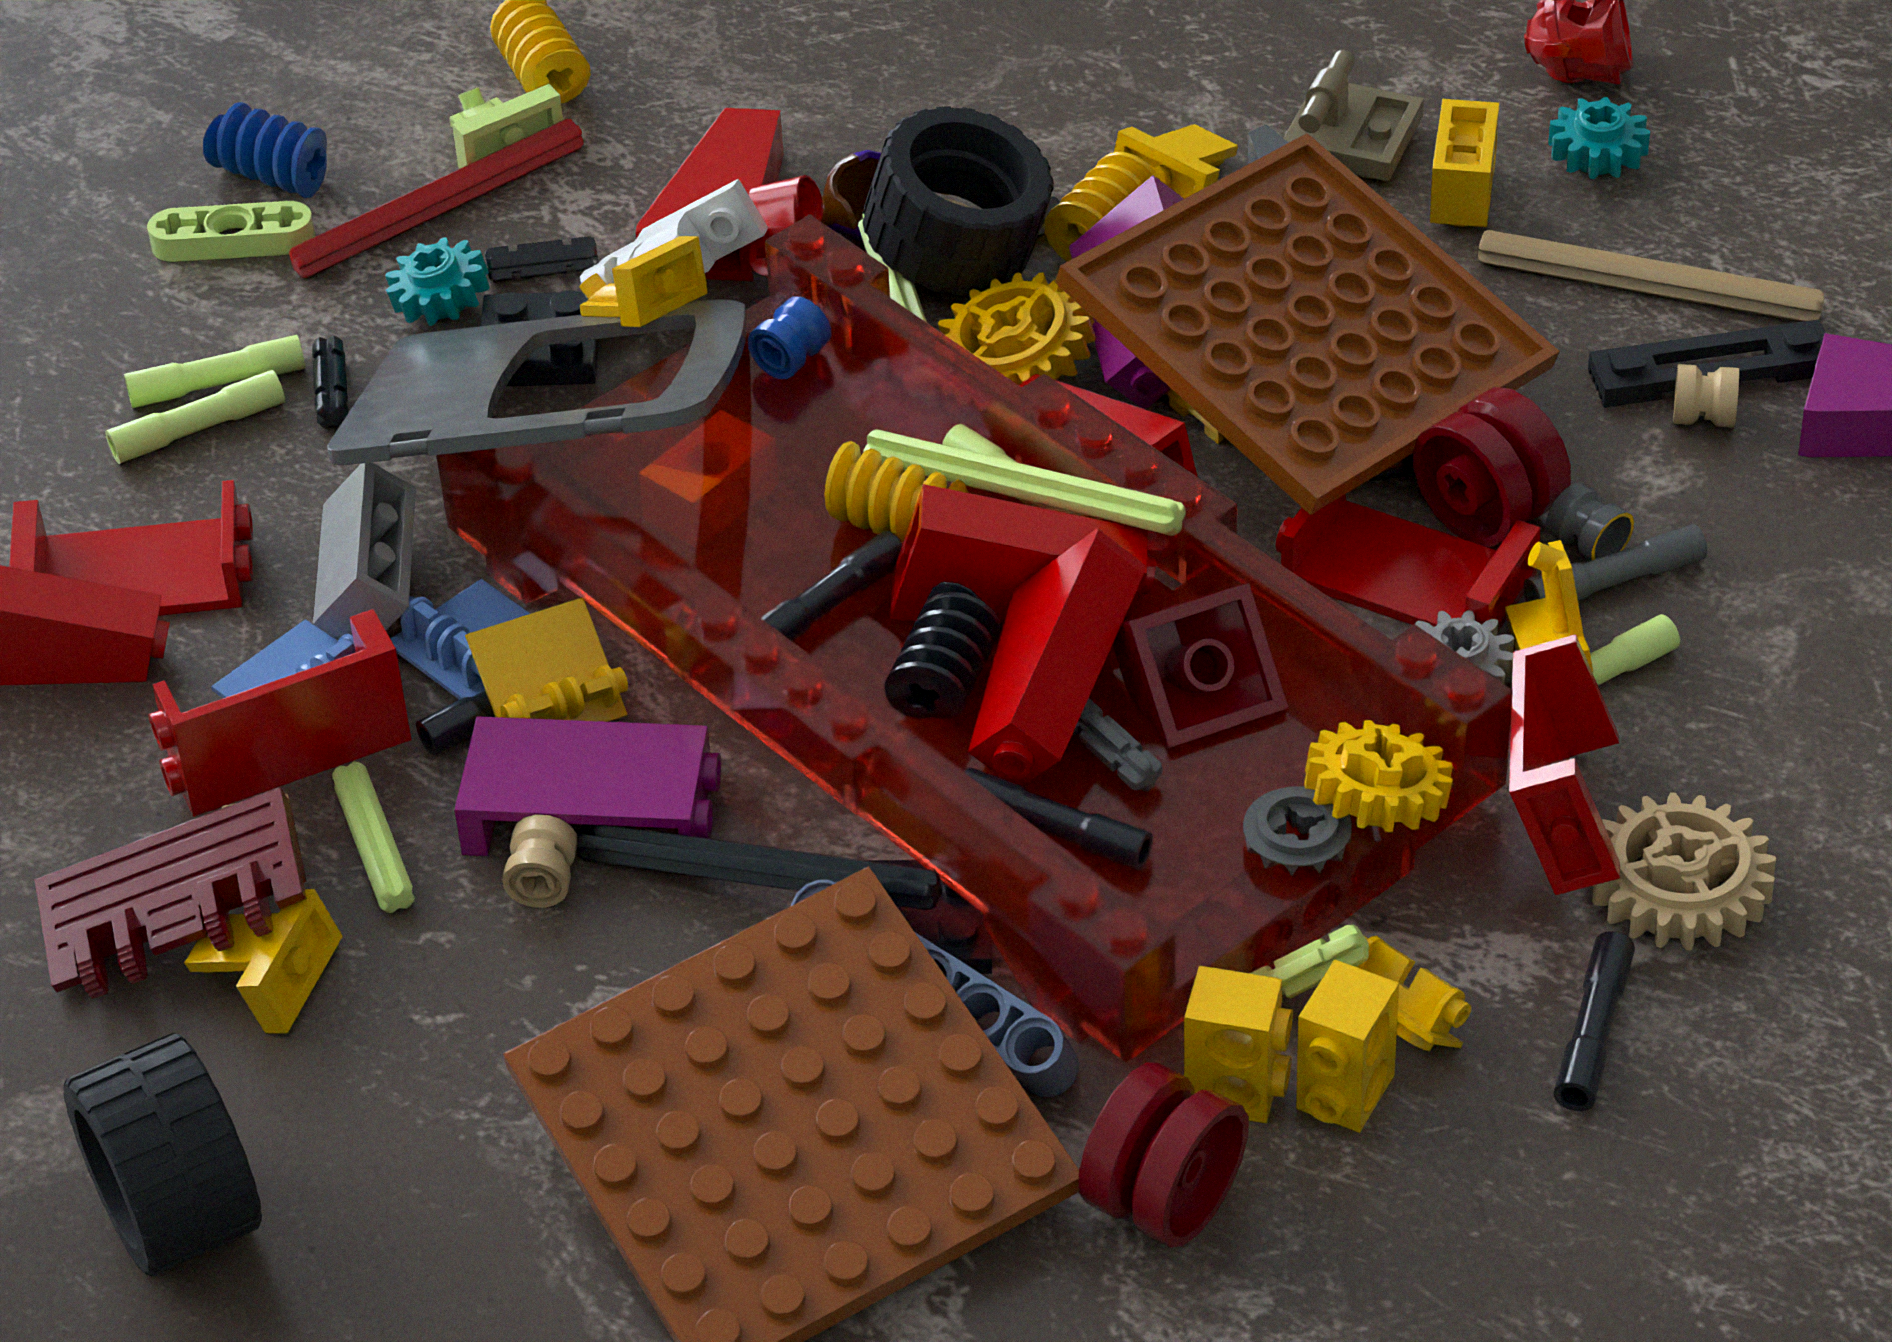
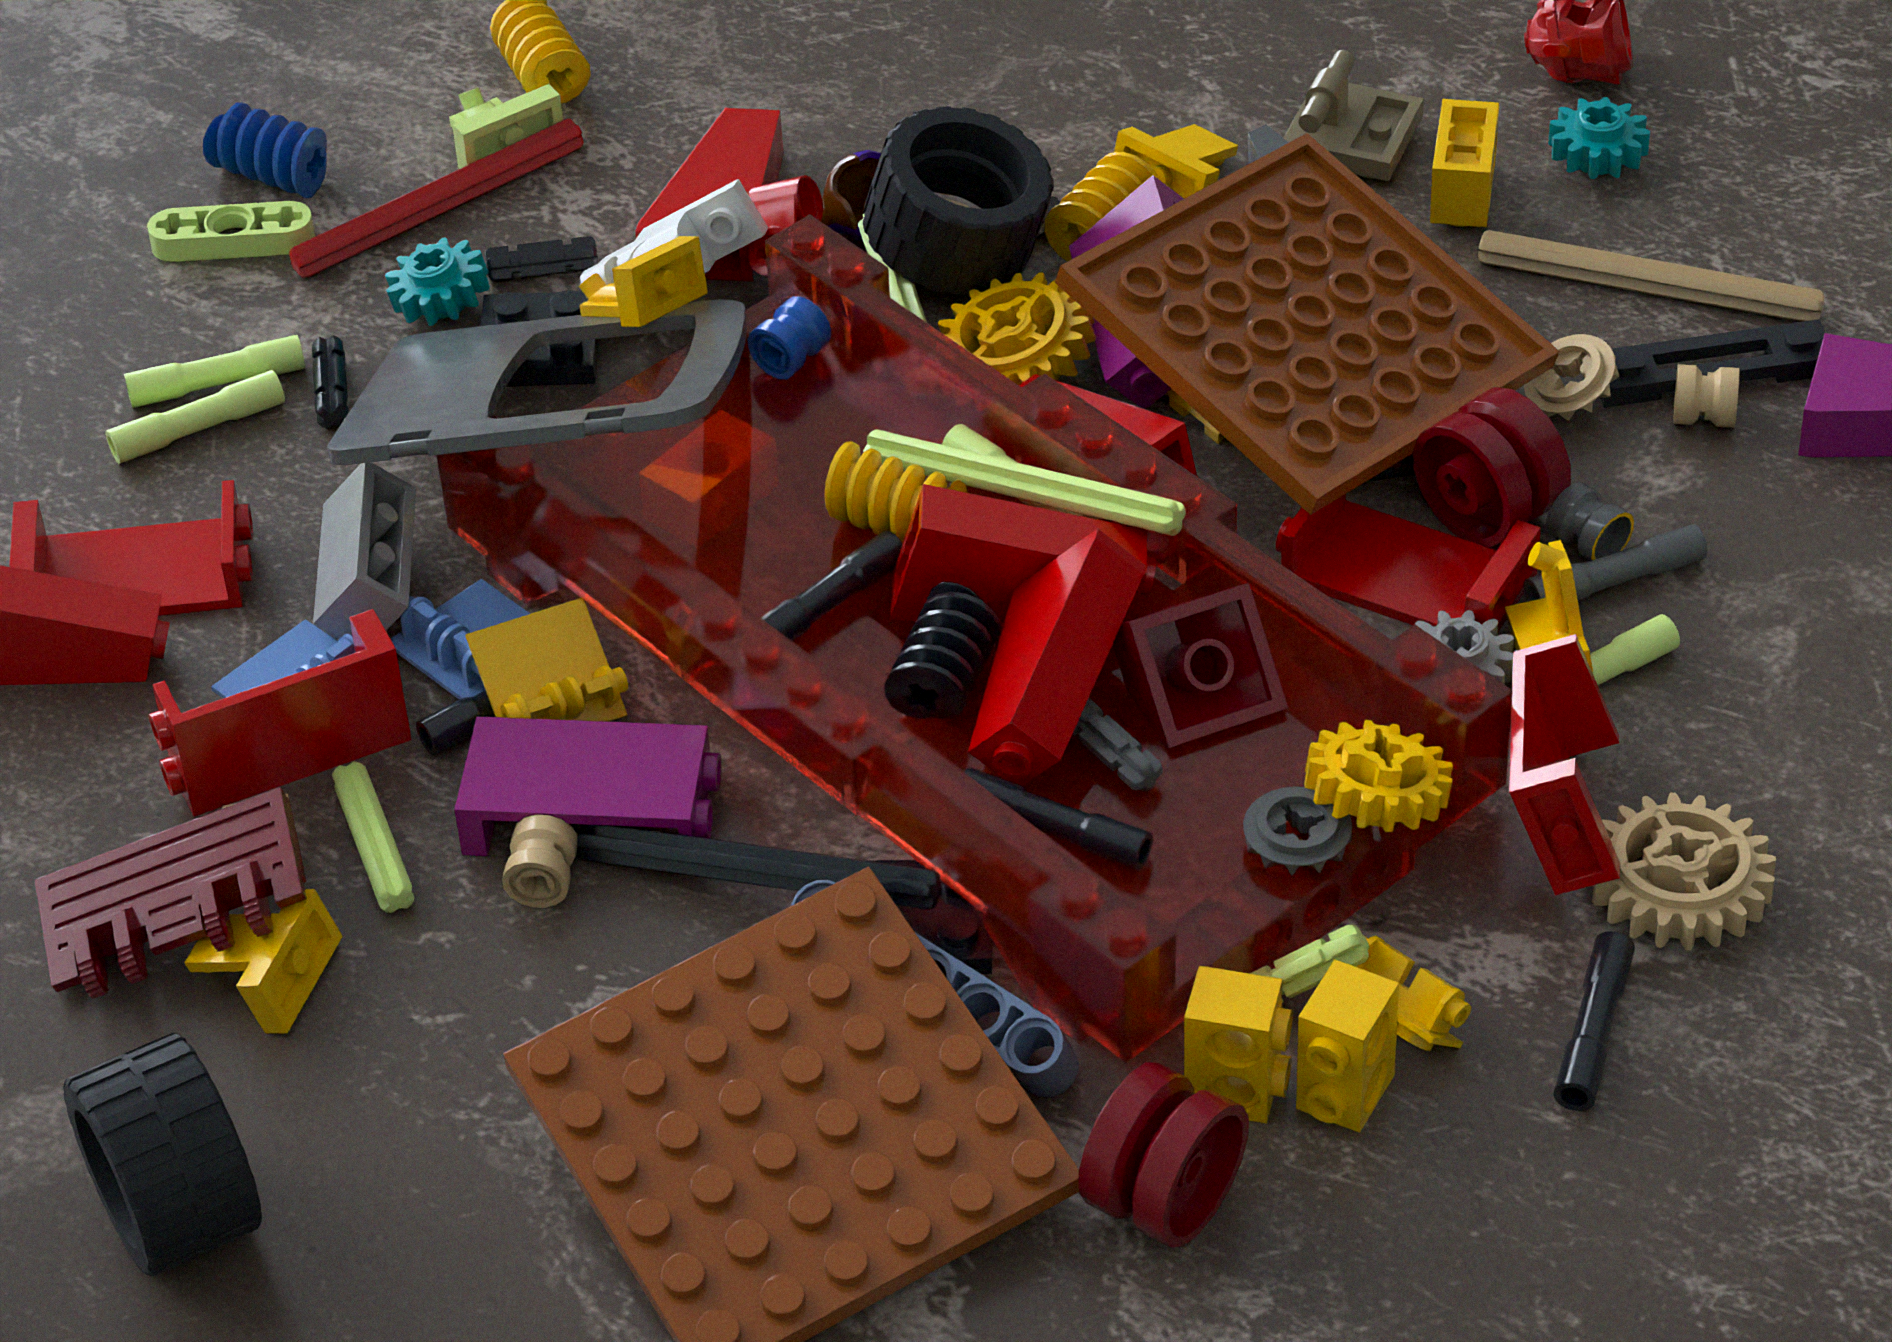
(1576, 355): none -> tan gear

